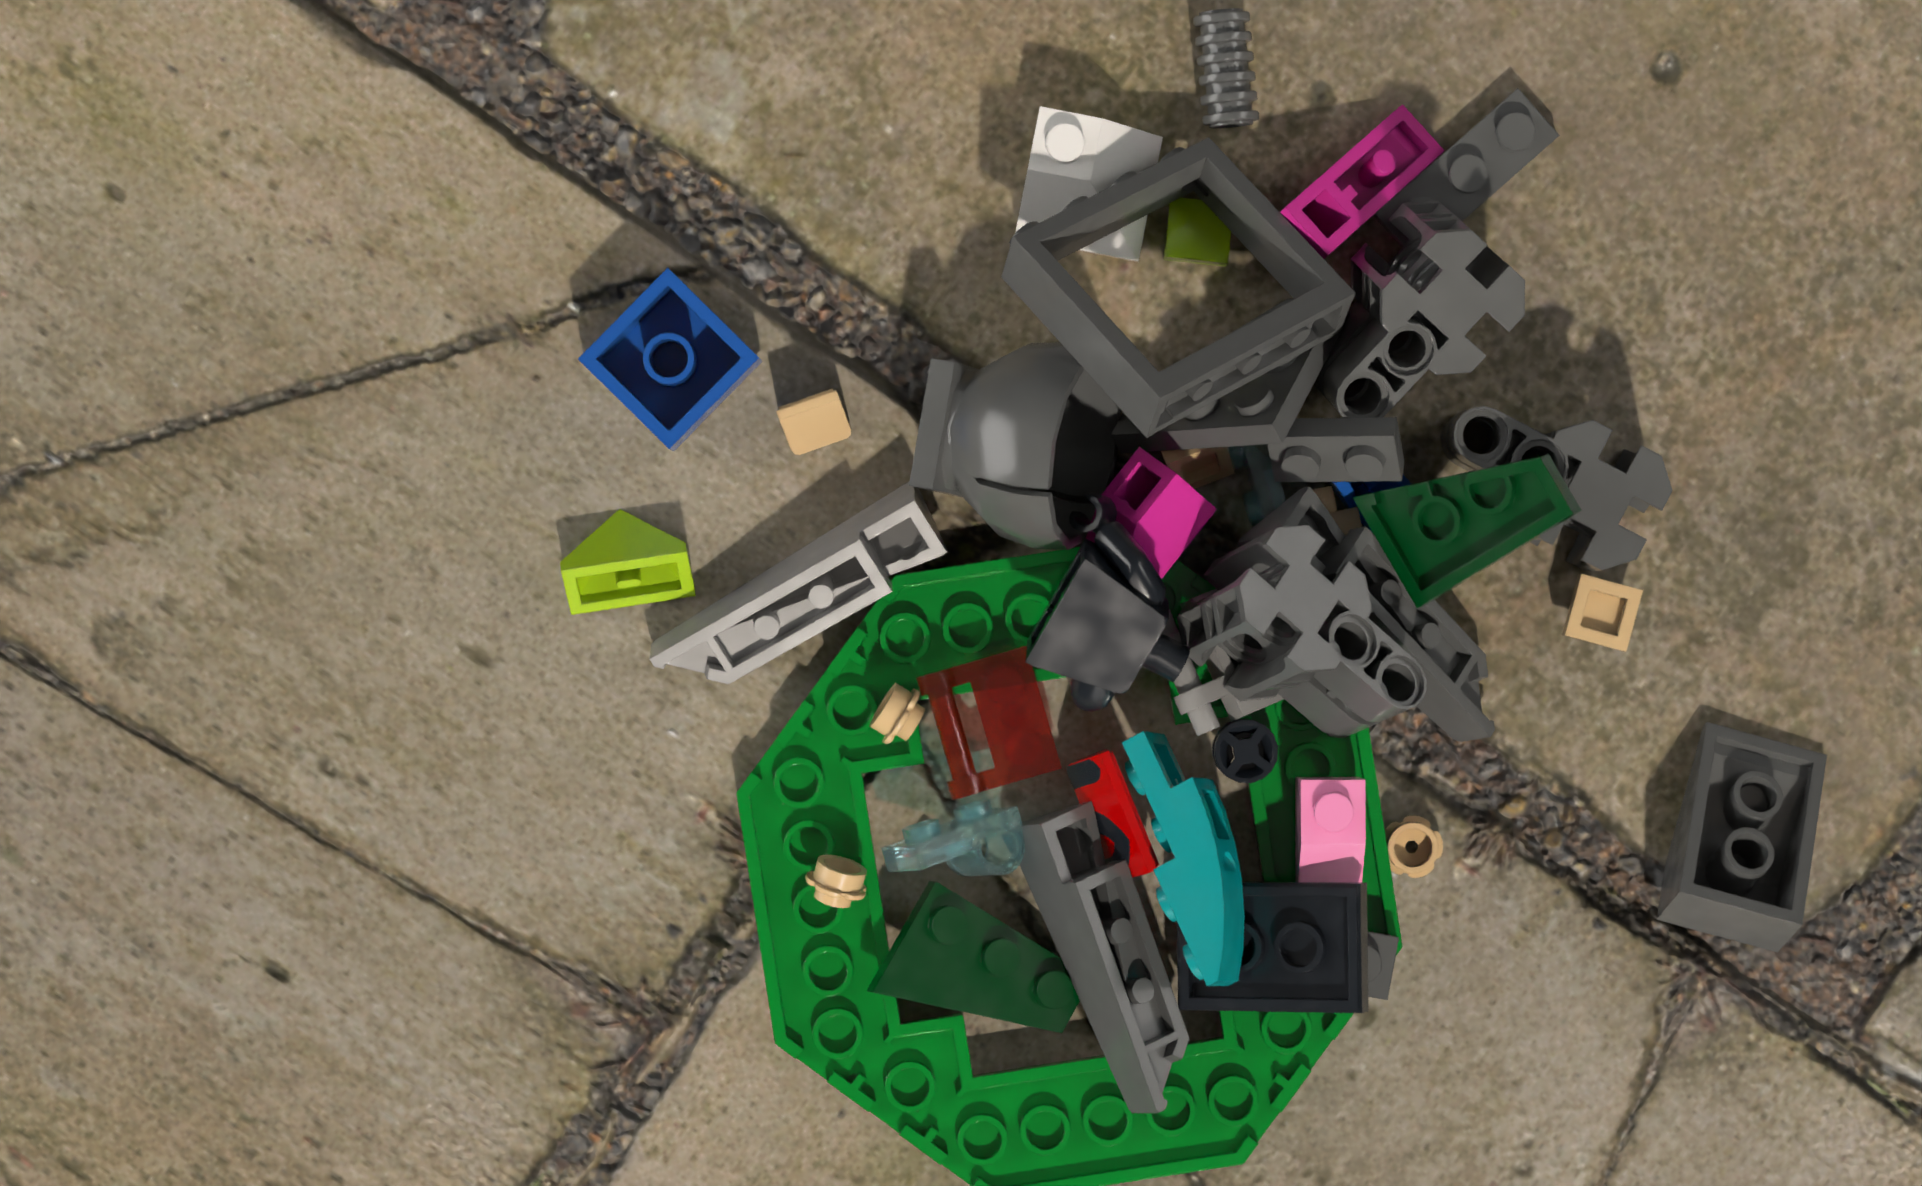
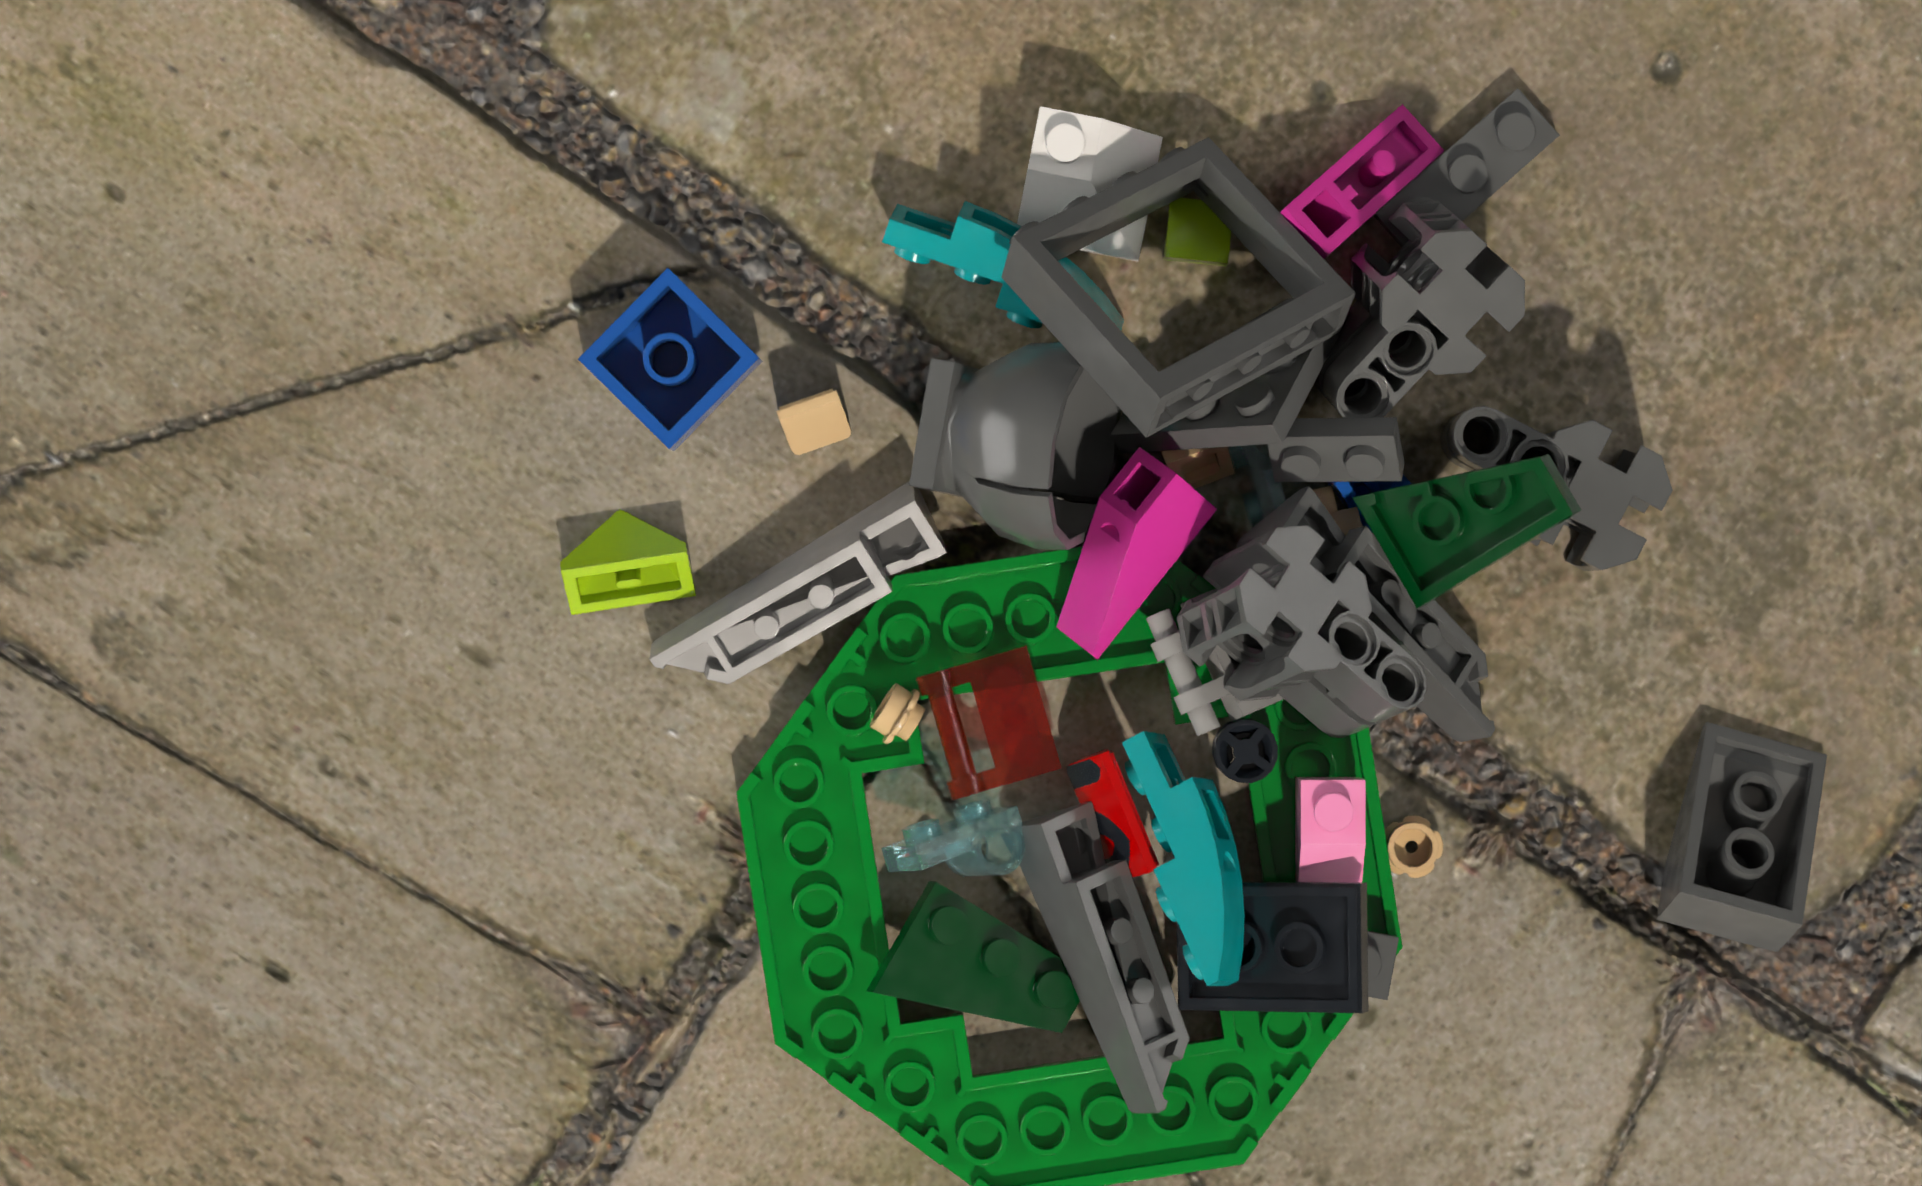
(837, 881): tan plate -> none
(978, 251): none -> teal slope
(1106, 616): black torso -> none
(1226, 68): dark grey piece -> none
(1602, 612): tan tile -> none

